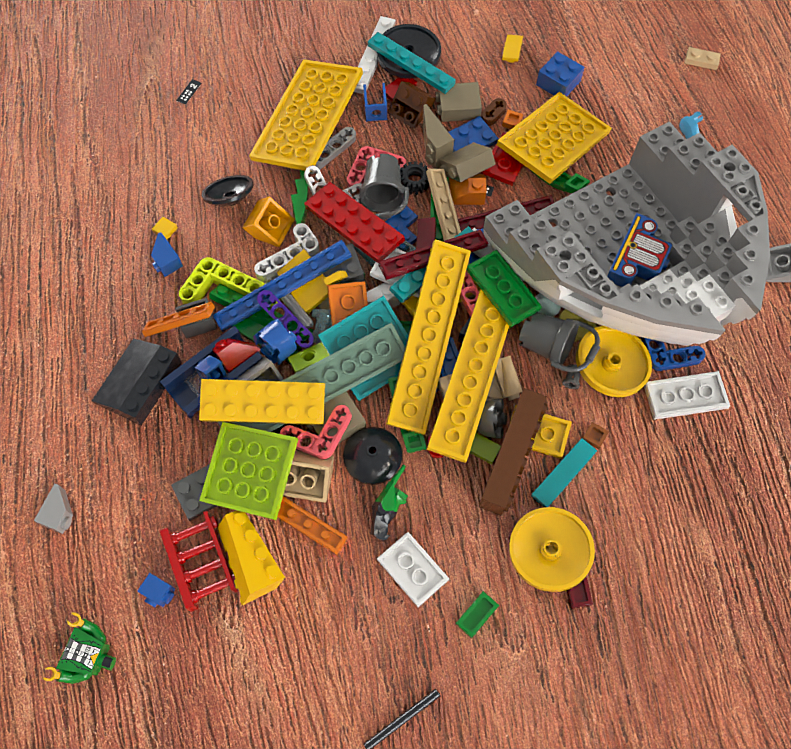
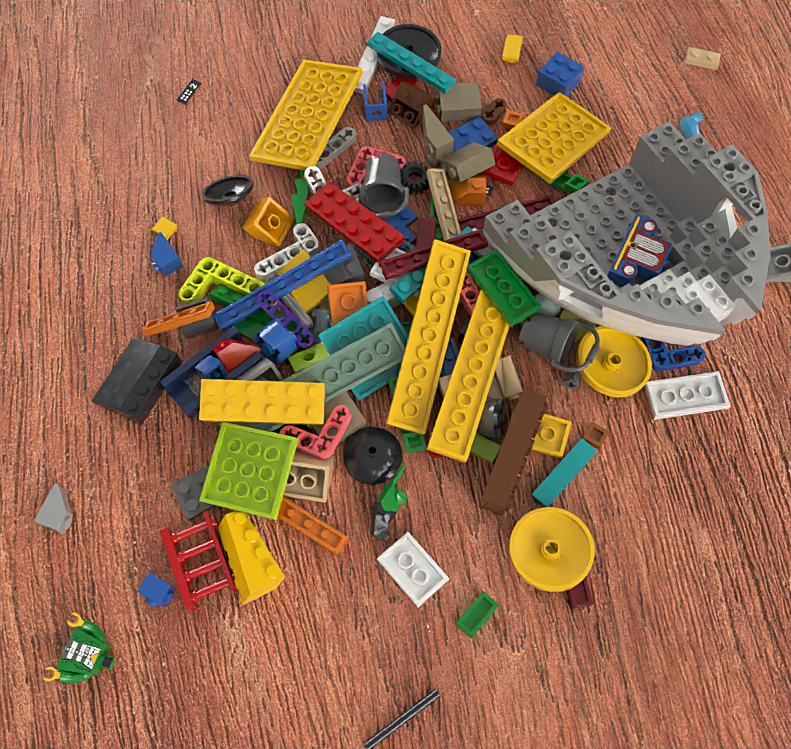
(335, 277): yellow tile -> none

